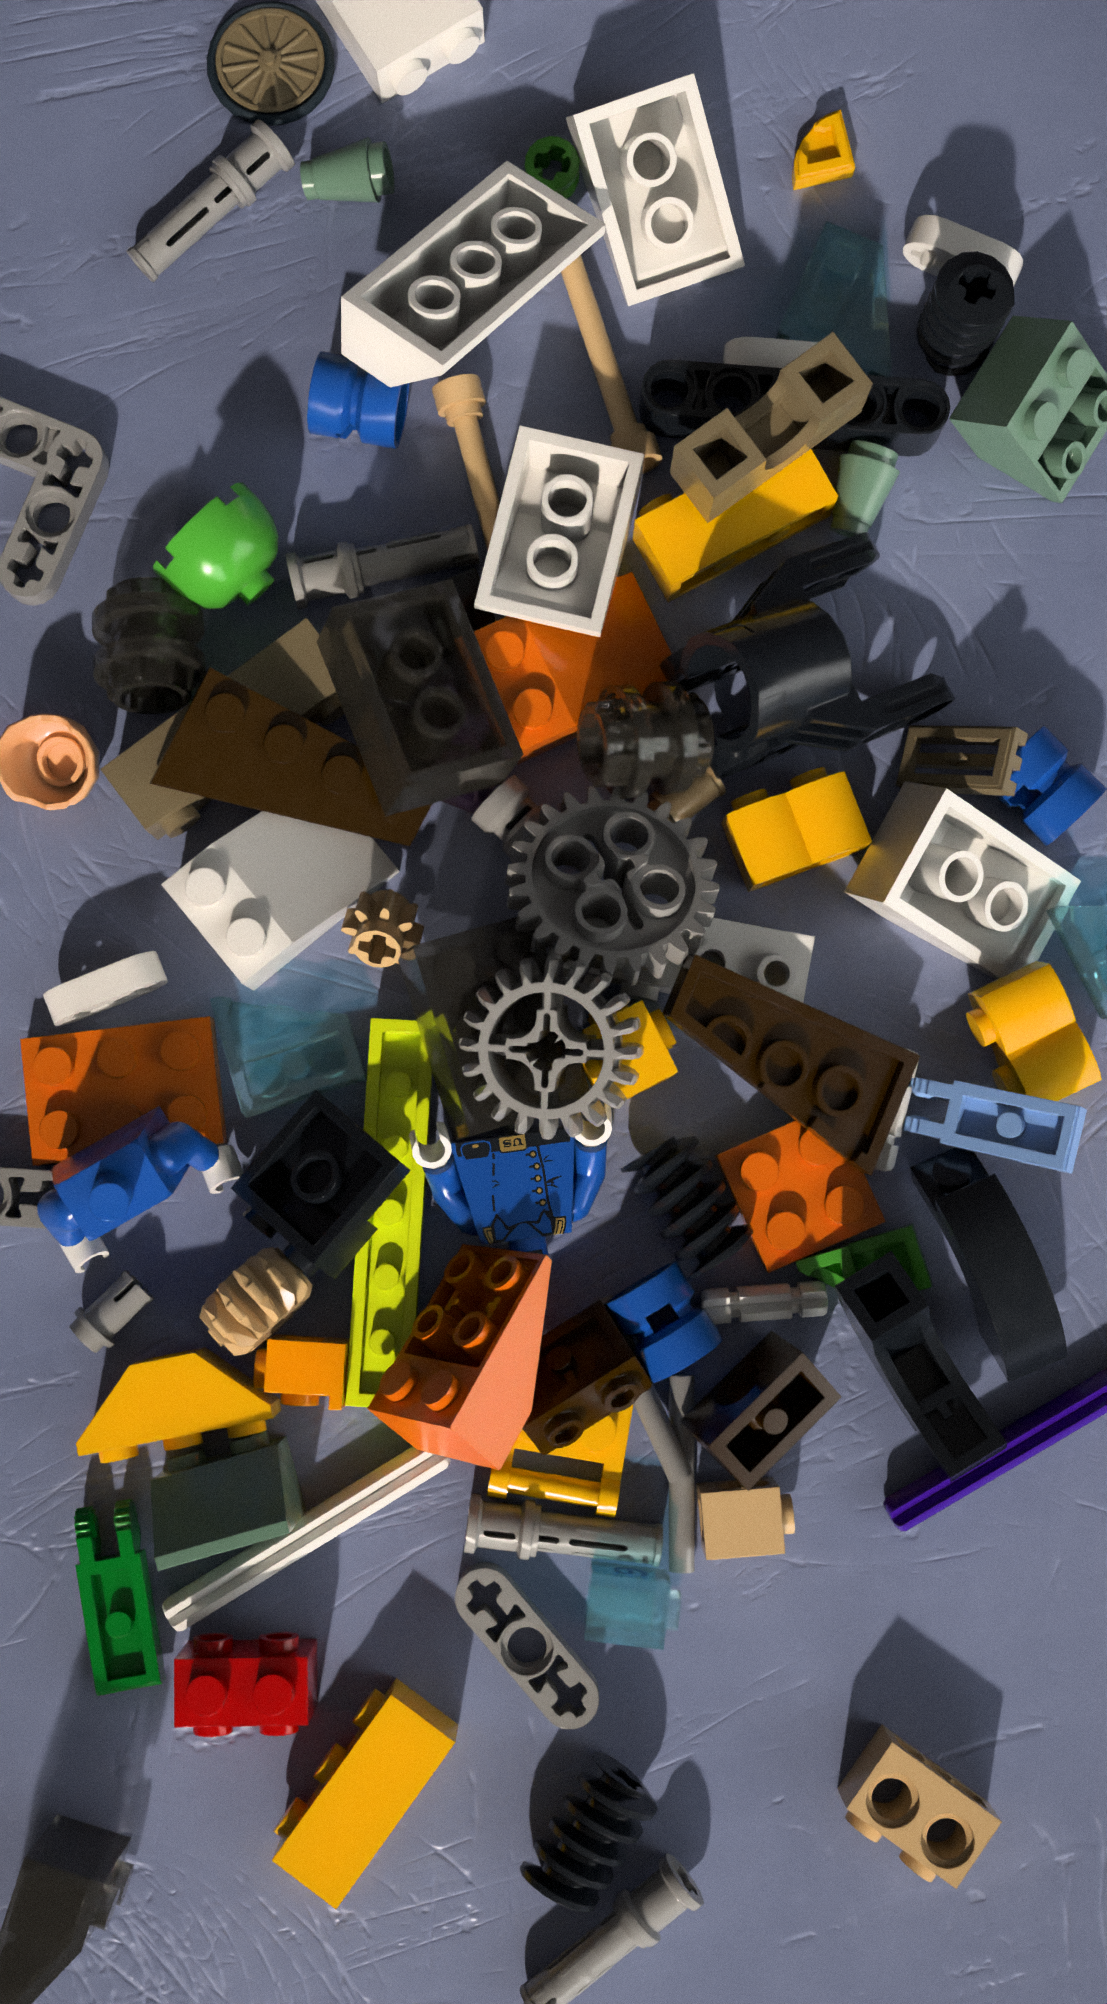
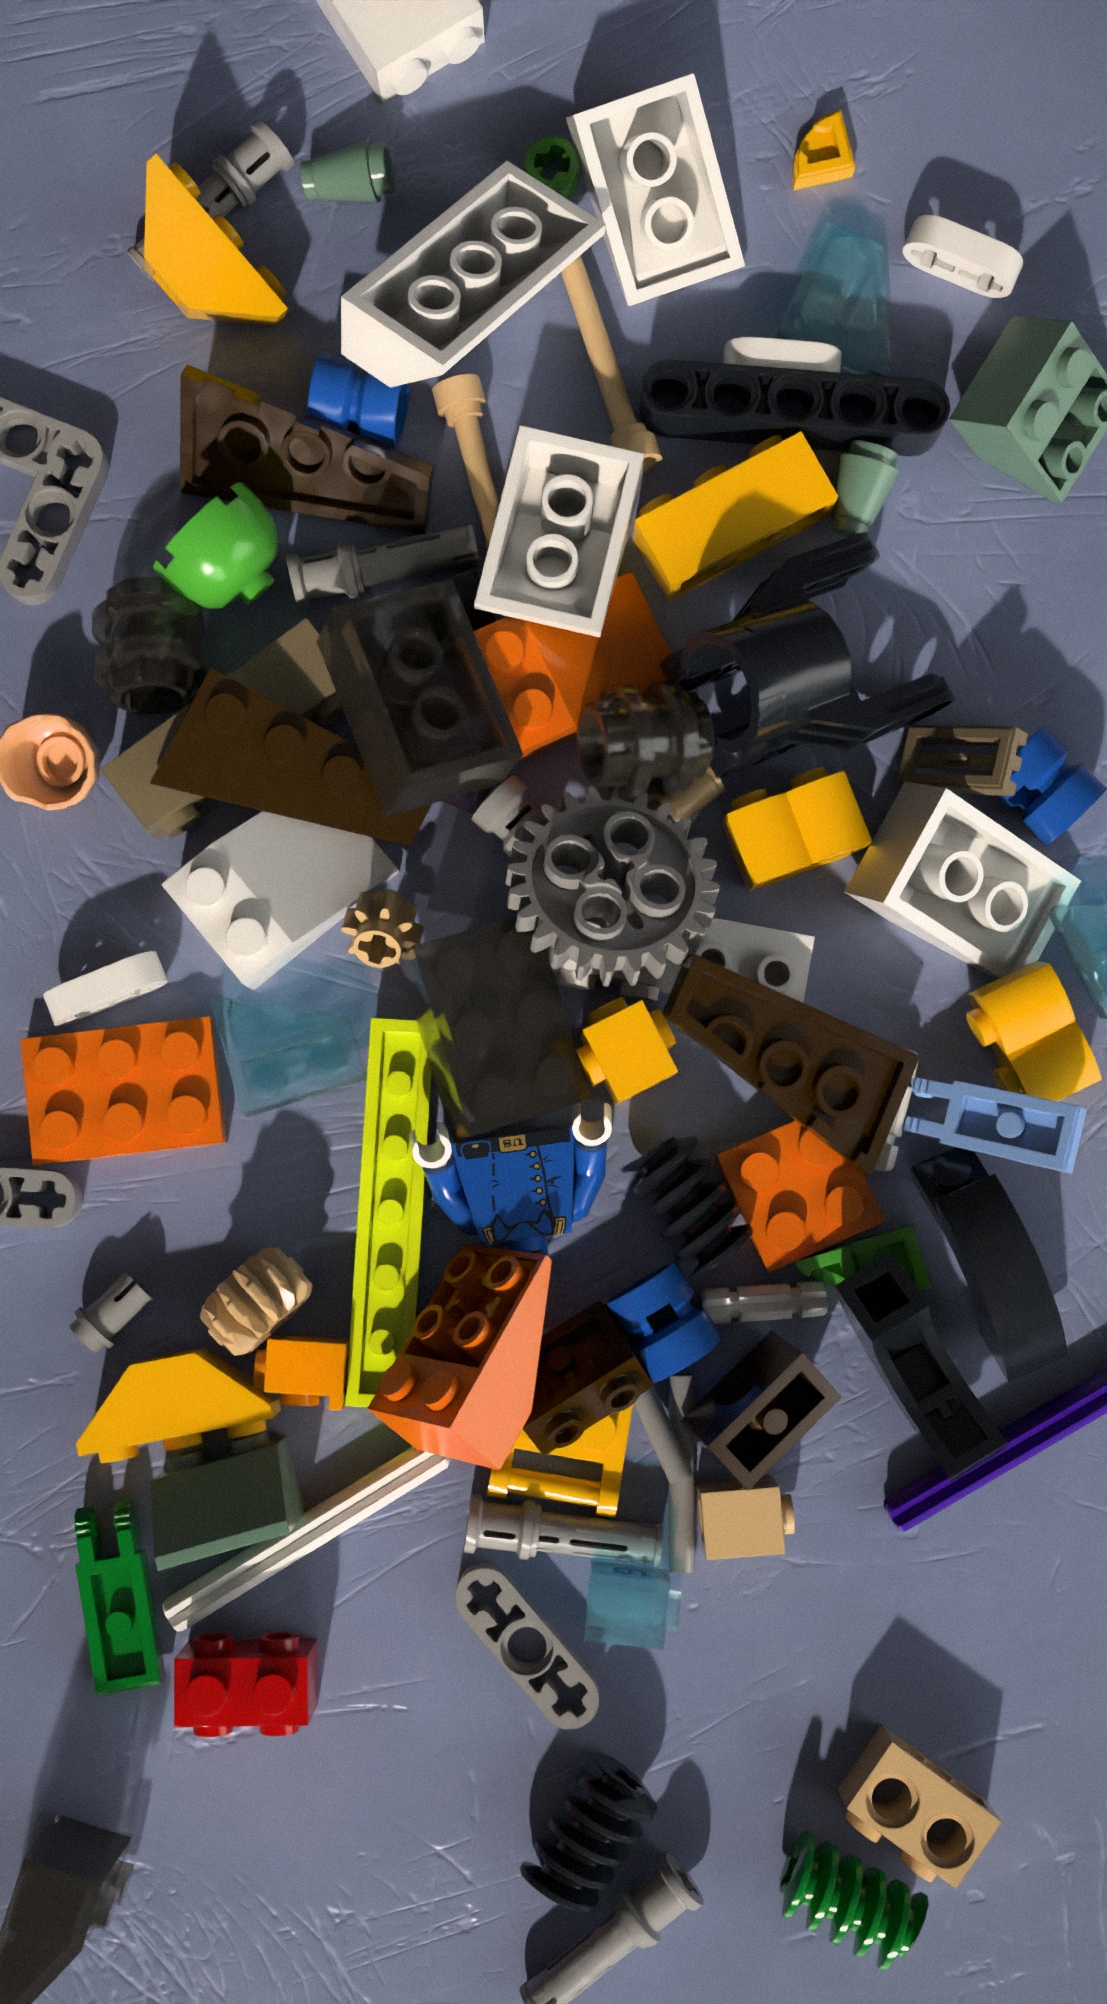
(125, 1178): blue torso -> none
(200, 256): none -> yellow slope
(270, 63): dark tan wheel -> none
(293, 459): none -> dark brown wing
(319, 1186): black plate -> none
(363, 1791): yellow brick -> none
(551, 1075): light grey gear -> none
(742, 452): dark tan arch -> none
(851, 1900): none -> green piece
(964, 312): black piece -> none

